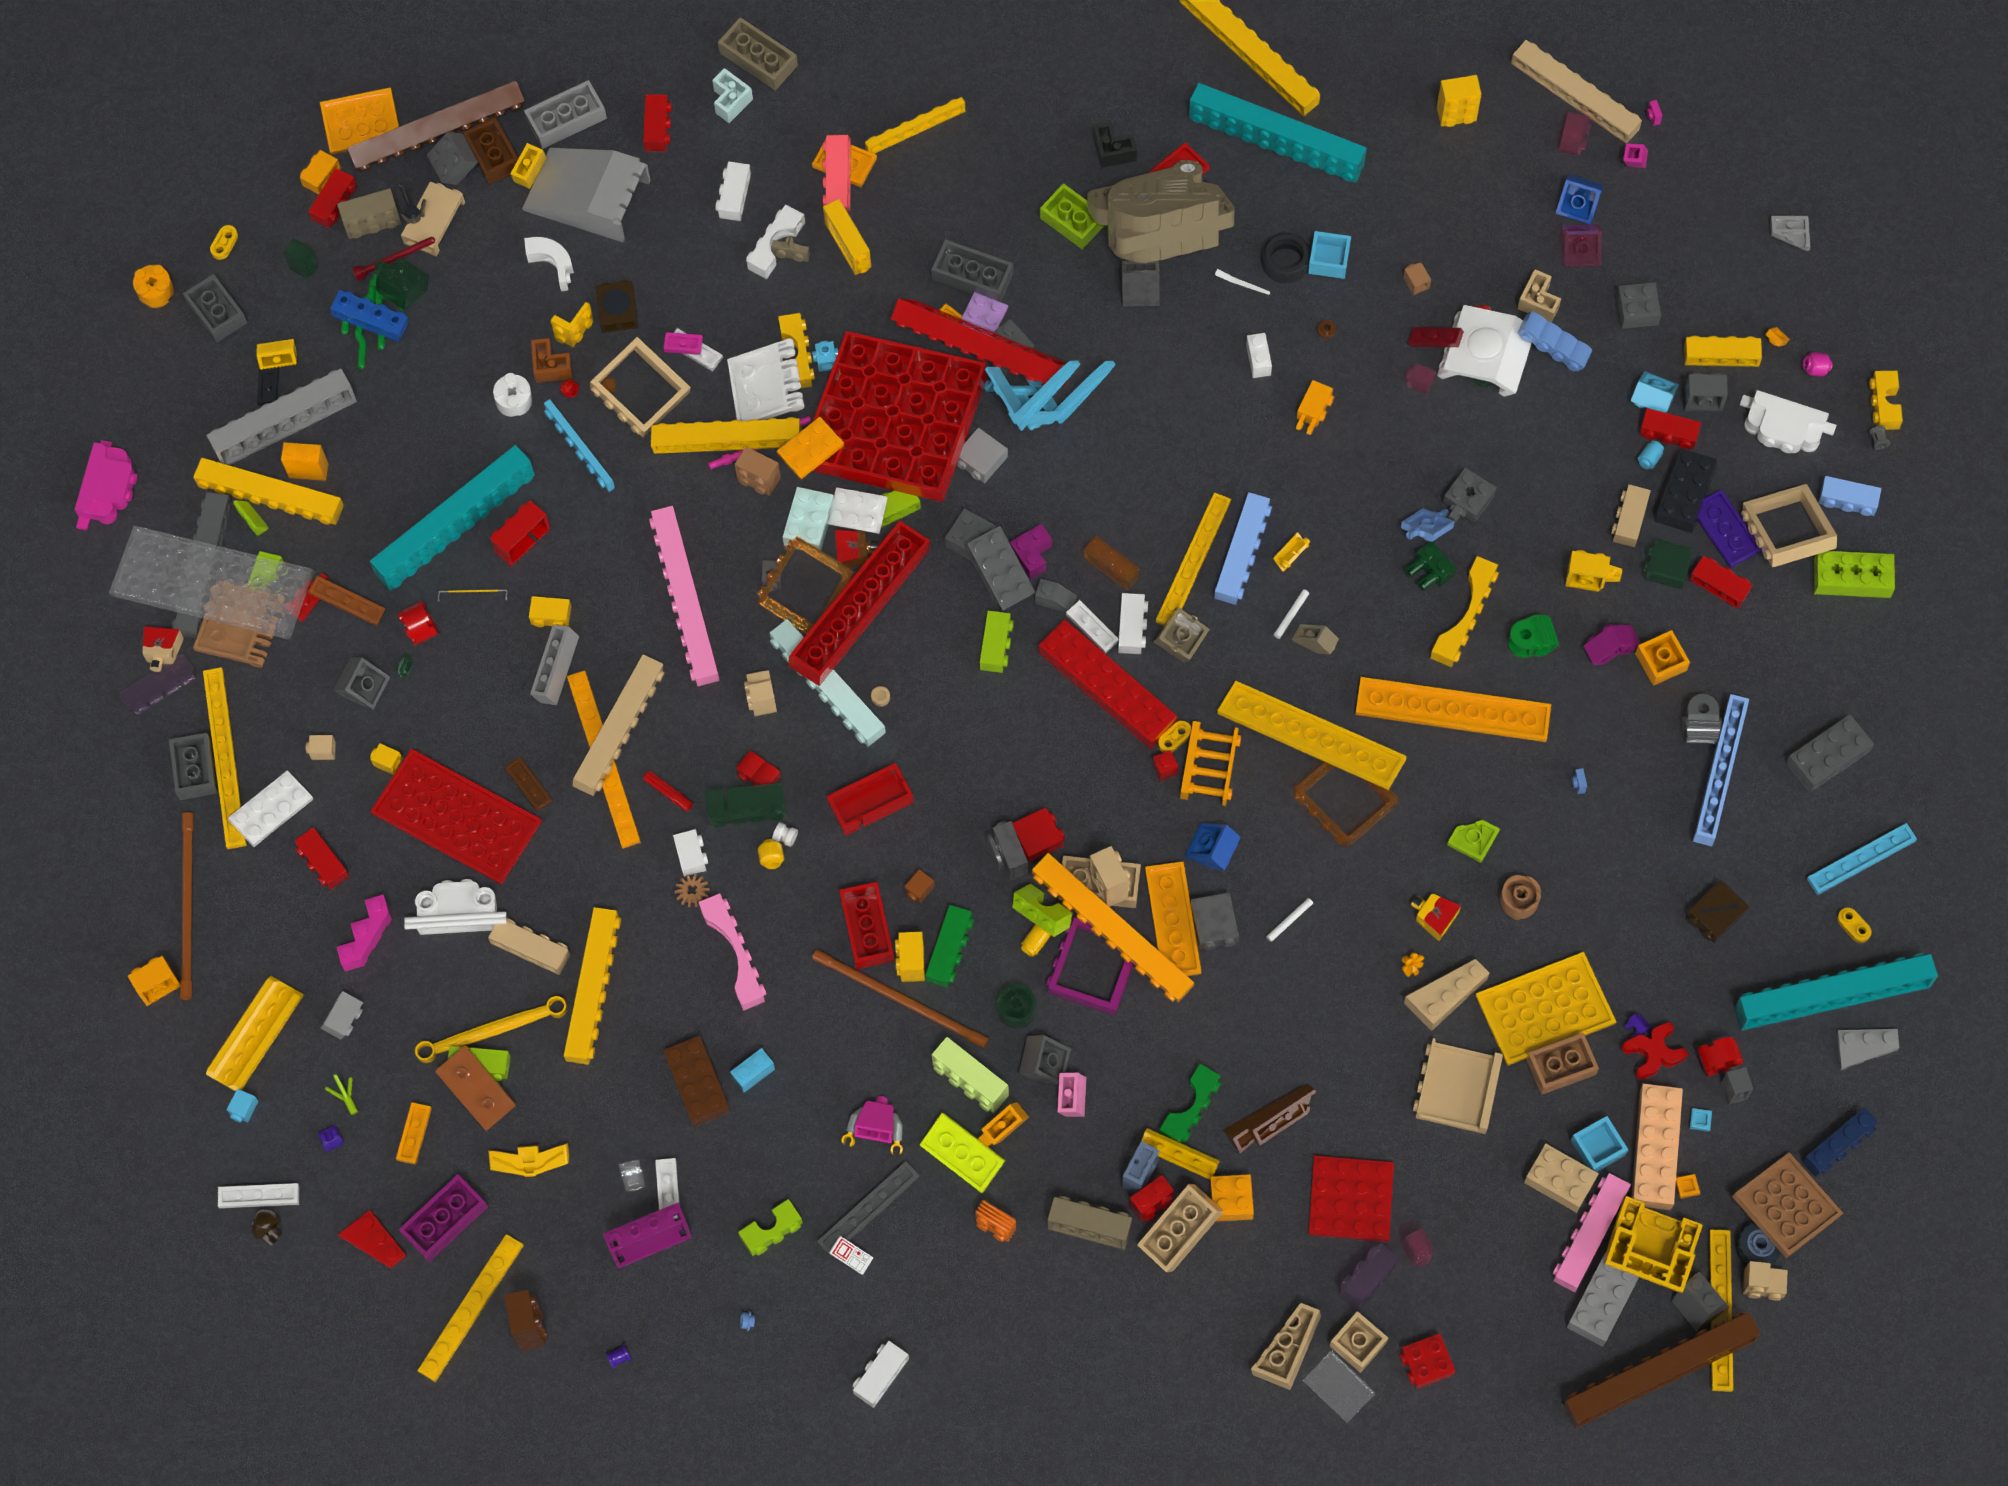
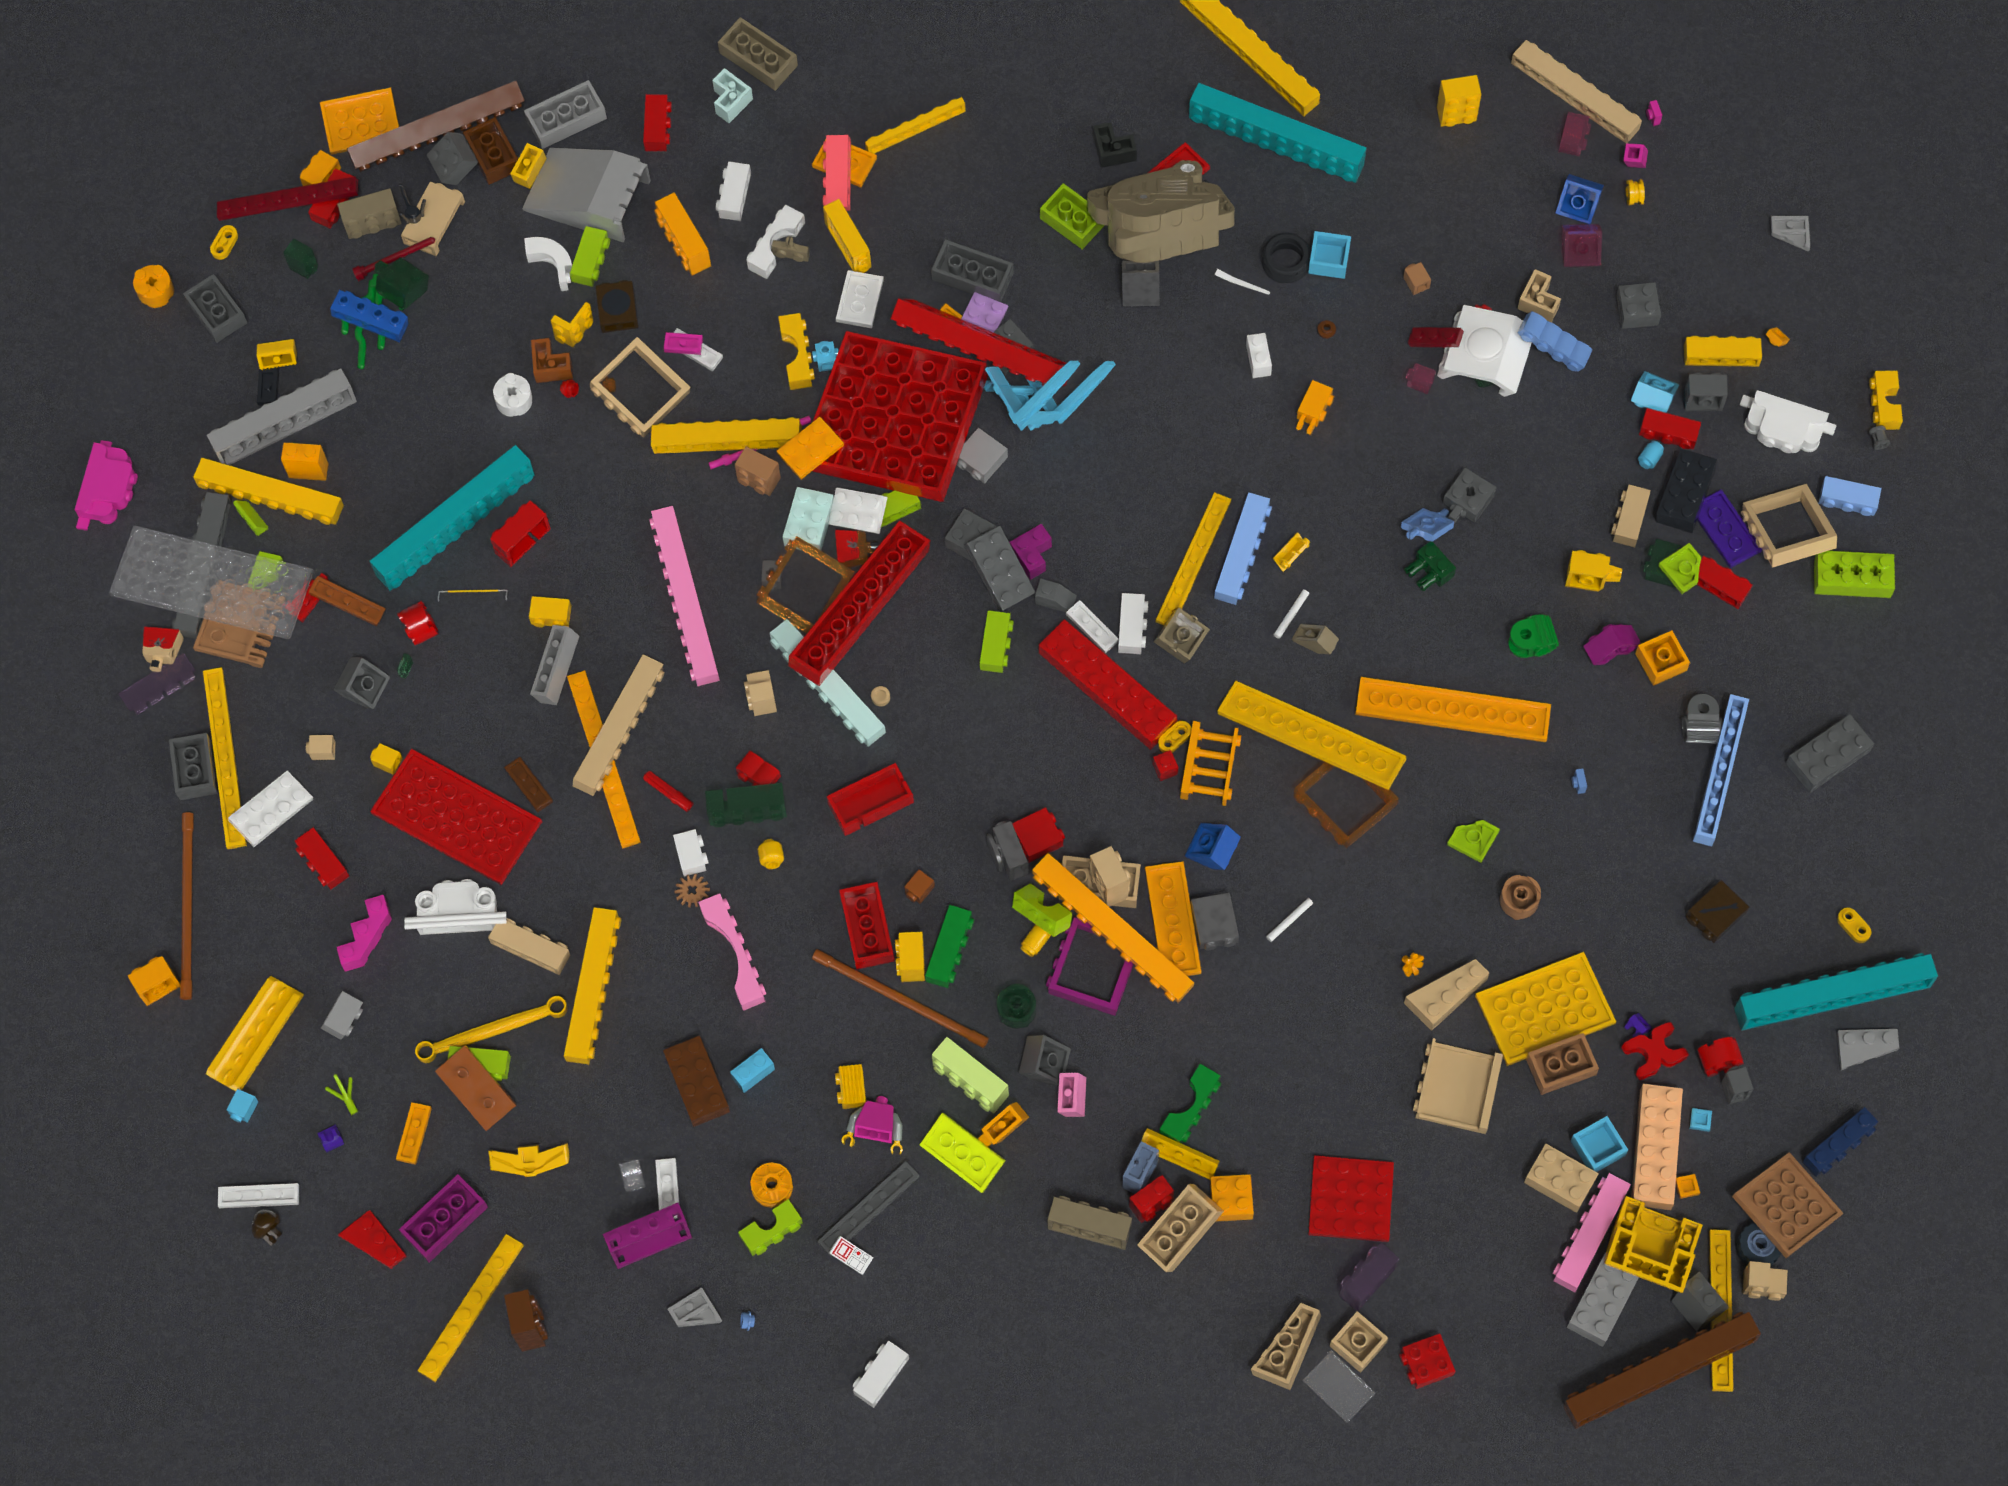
(287, 198): none -> dark red plate
(574, 440): medium azure plate -> none
(589, 256): none -> lime brick
(618, 1356): dark purple bush -> none
(682, 234): none -> light orange brick
(694, 1310): none -> light grey wing
(763, 380): white hinge -> none
(771, 1173): none -> light orange wheel
(785, 834): white wheel -> none
(851, 1085): none -> yellow brick
(859, 299): none -> white plate
(996, 1221): orange brick -> none
(1112, 563): clear orange brick -> none
(1271, 1119): reddish brown wedge -> none
(1418, 1248): clear pink brick -> none
(1435, 914): torso -> none
(1449, 643): yellow arch -> none
(1635, 192): none -> yellow wheel
(1682, 568): none -> lime plate
(1817, 364): dark pink head -> none
(1861, 859): medium azure plate -> none

